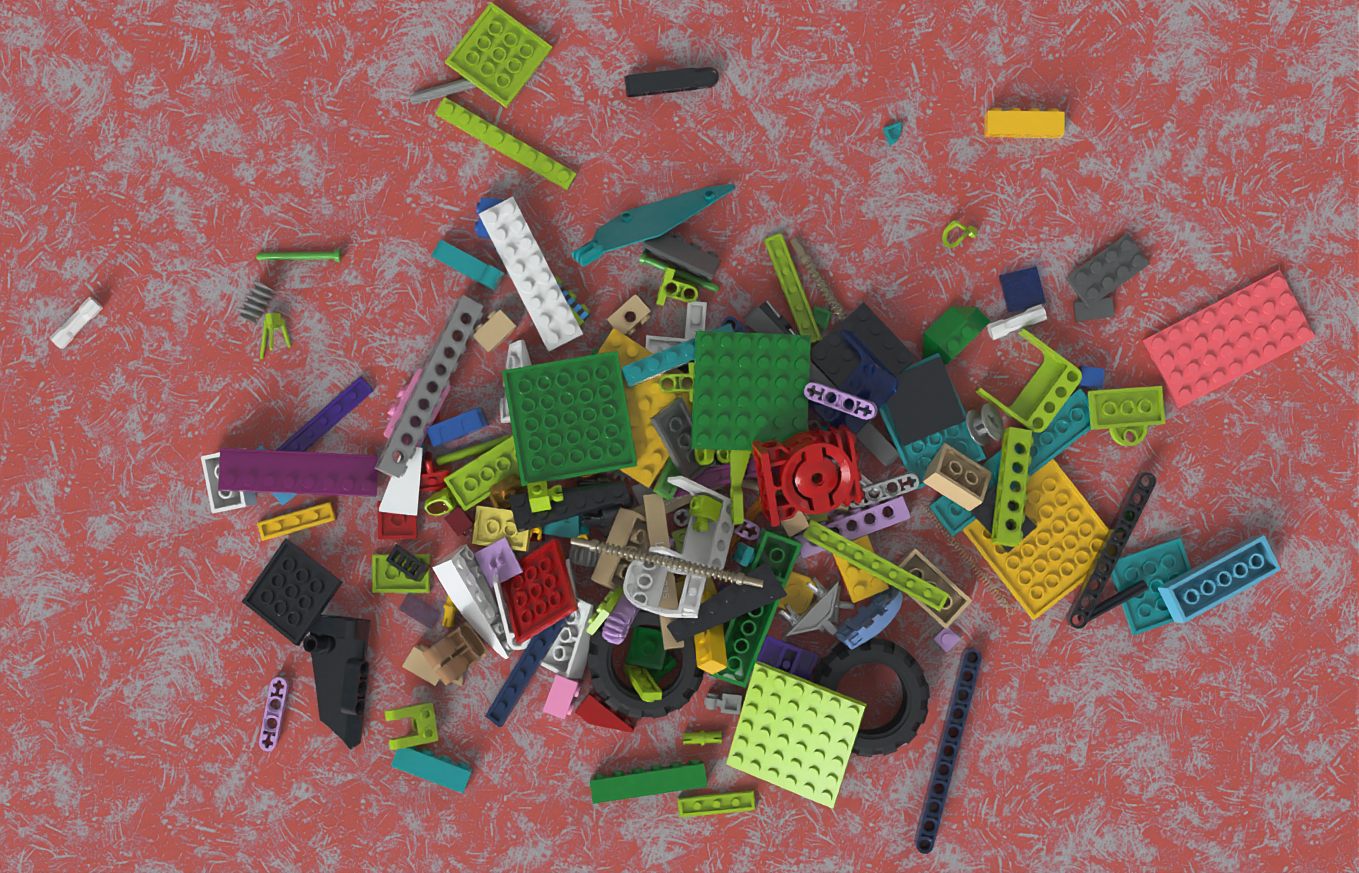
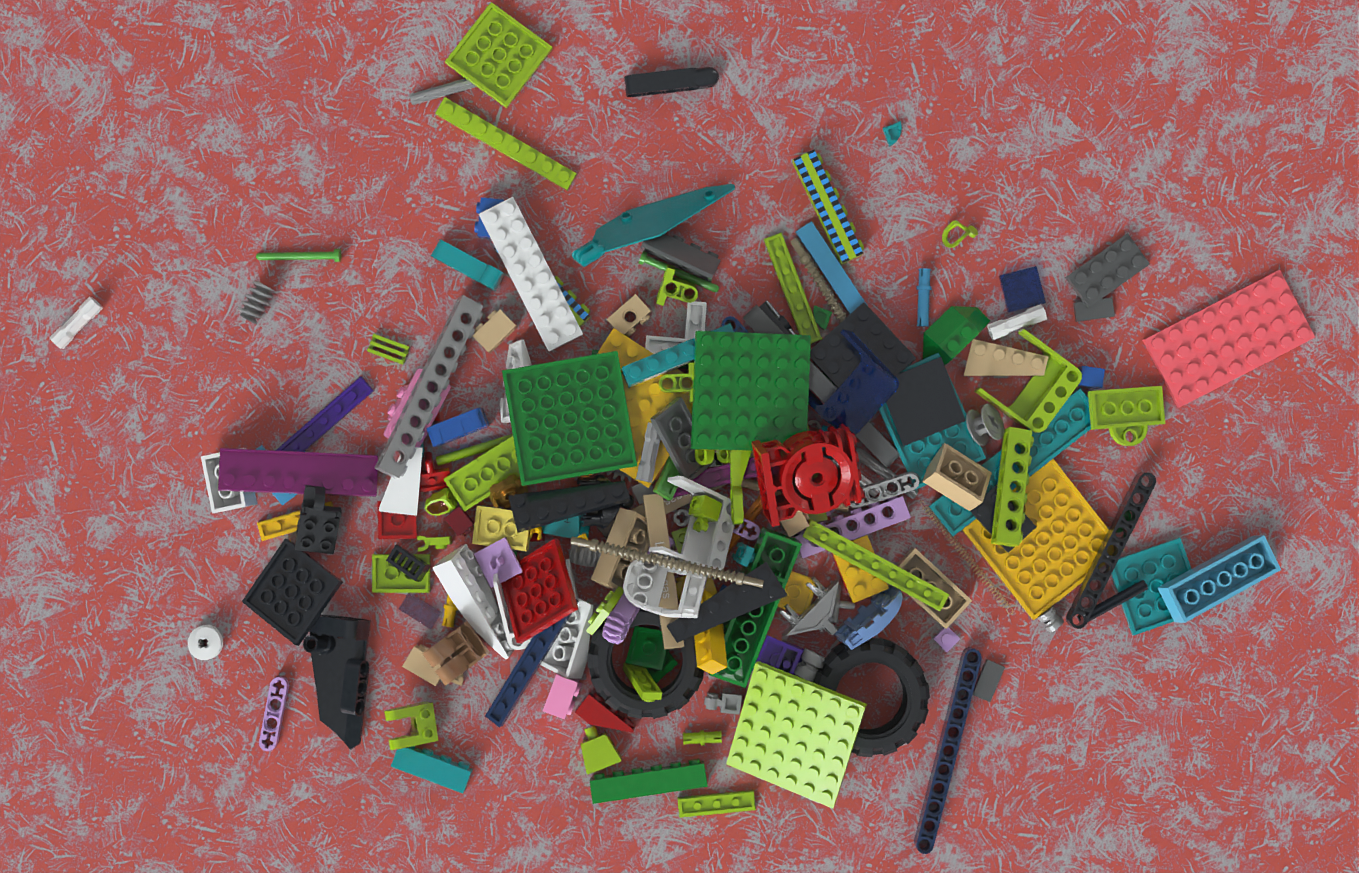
(196, 646): none -> white piece
(273, 322): lime plant -> none
(317, 523): none -> black plate
(373, 343): none -> lime tile
(439, 542): none -> lime plate
(540, 495): lime brick -> none
(598, 750): none -> lime torso
(649, 454): none -> light grey axle
(809, 665): none -> light grey wheel
(827, 206): none -> brick
(830, 267): none -> dark azure tile
(841, 397): lavender beam -> none
(881, 470): none -> light grey axle
(923, 297): none -> dark azure pin
(988, 680): none -> dark grey tile
(999, 360): none -> tan wing
(1024, 123): yellow brick -> none
(1051, 619): none -> light grey wheel

